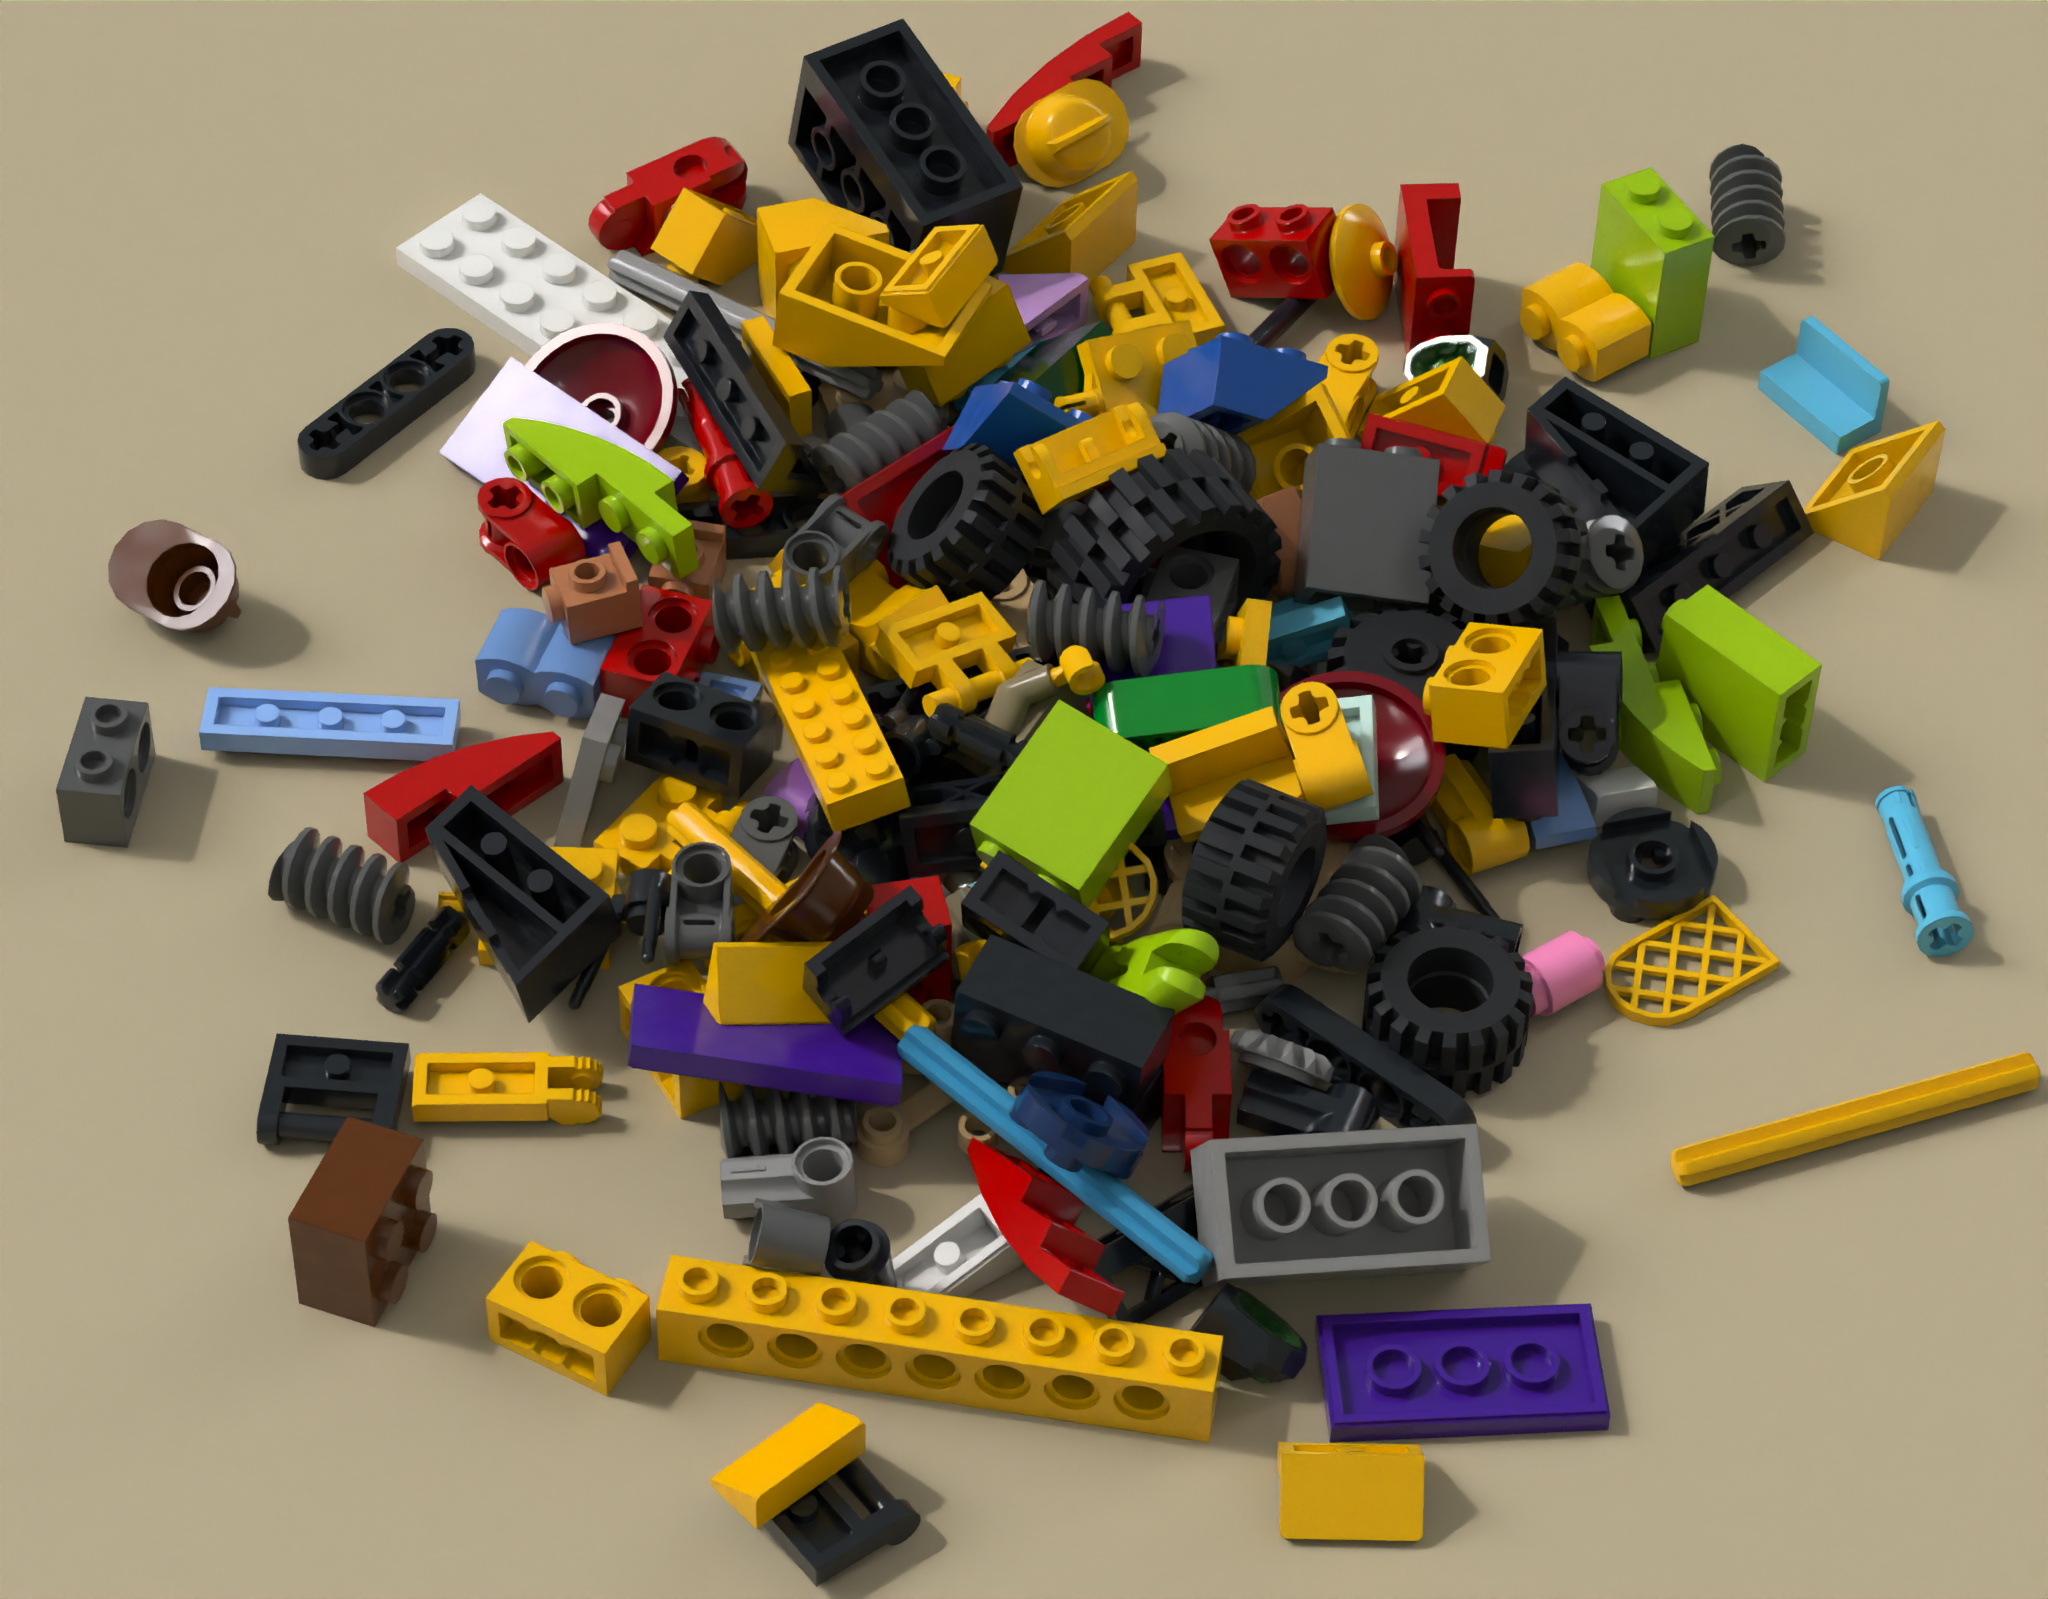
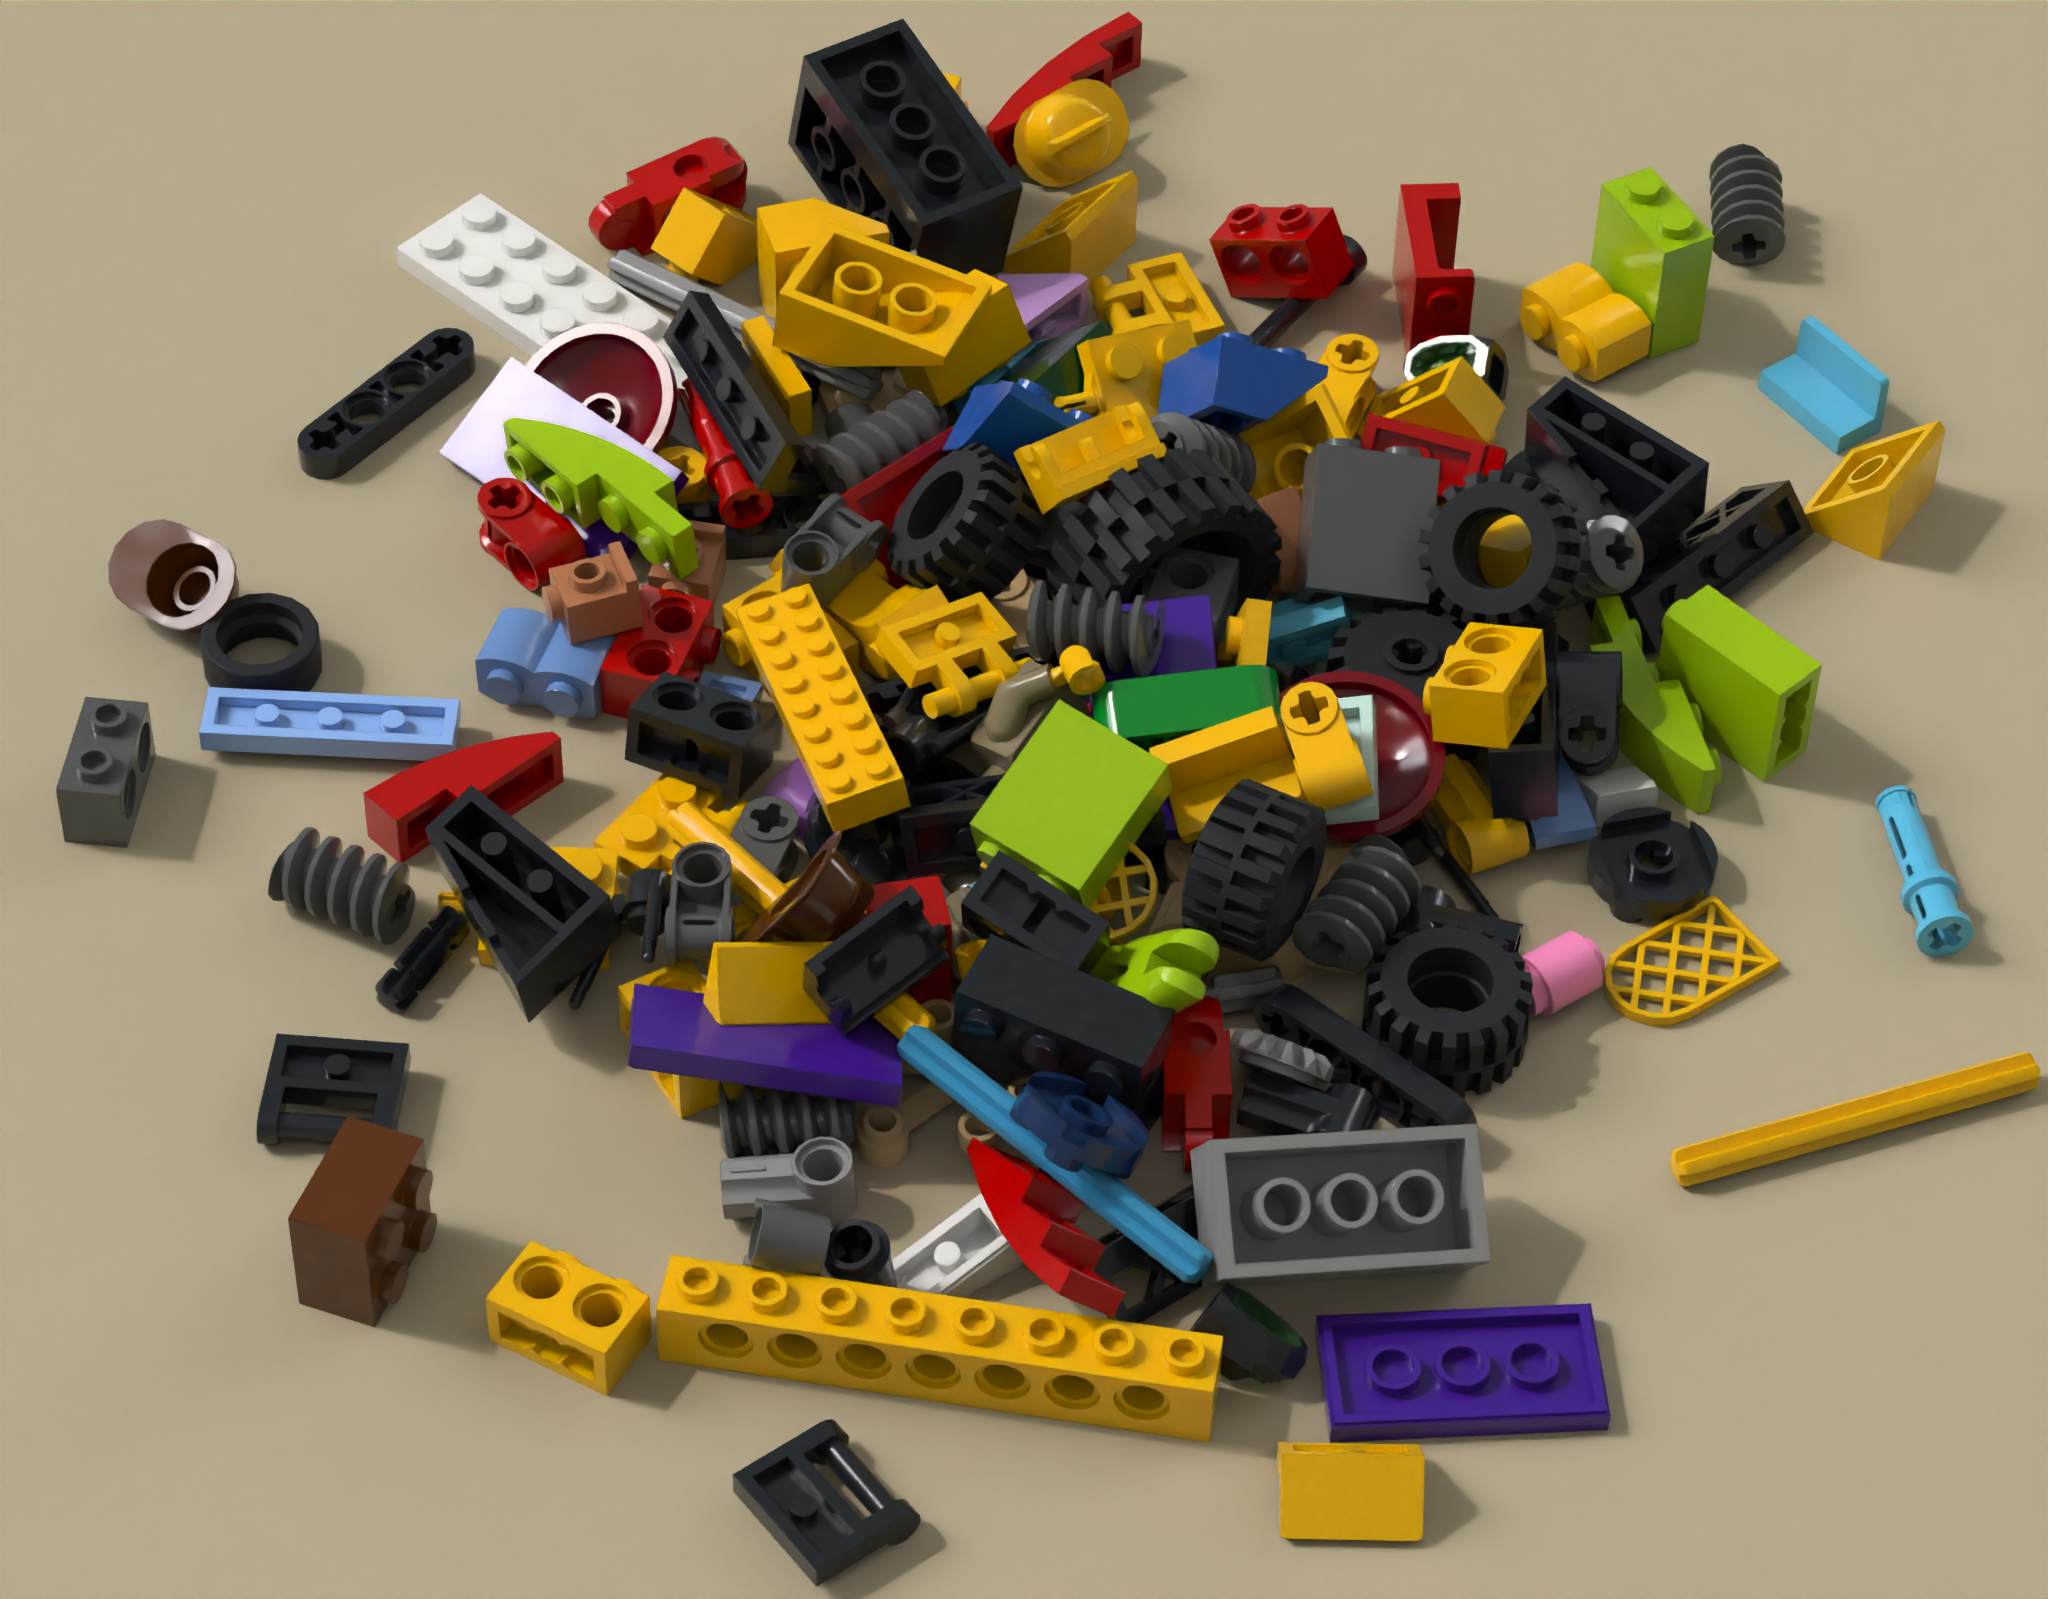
(262, 617): none -> black tyre
(505, 1087): yellow hinge -> none
(596, 762): light grey wing -> none
(782, 611): dark grey piece -> none
(791, 1463): yellow slope -> none
(942, 274): yellow slope -> none
(975, 736): black axle -> none
(1362, 261): yellow dish -> none

